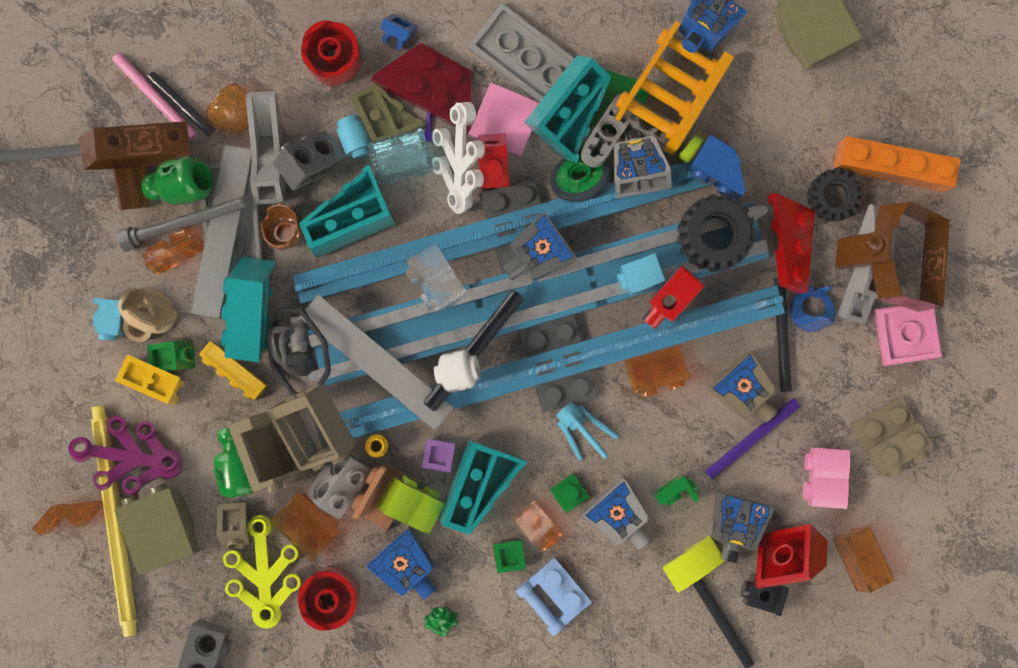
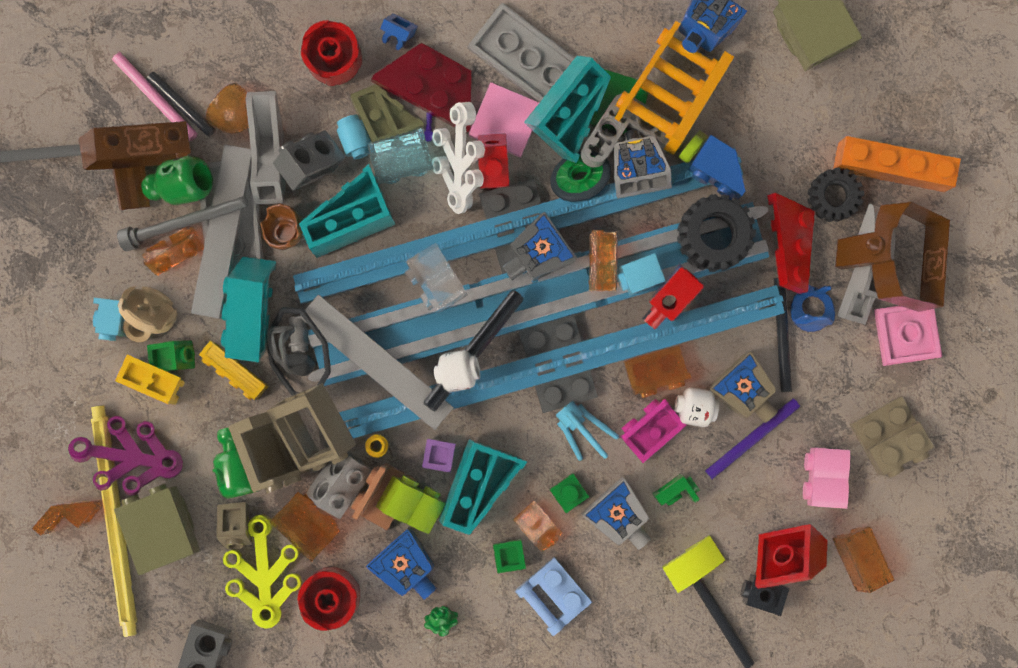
(603, 261): none -> clear orange hinge
(652, 430): none -> dark pink bracket
(697, 407): none -> white head
(738, 524): torso -> none

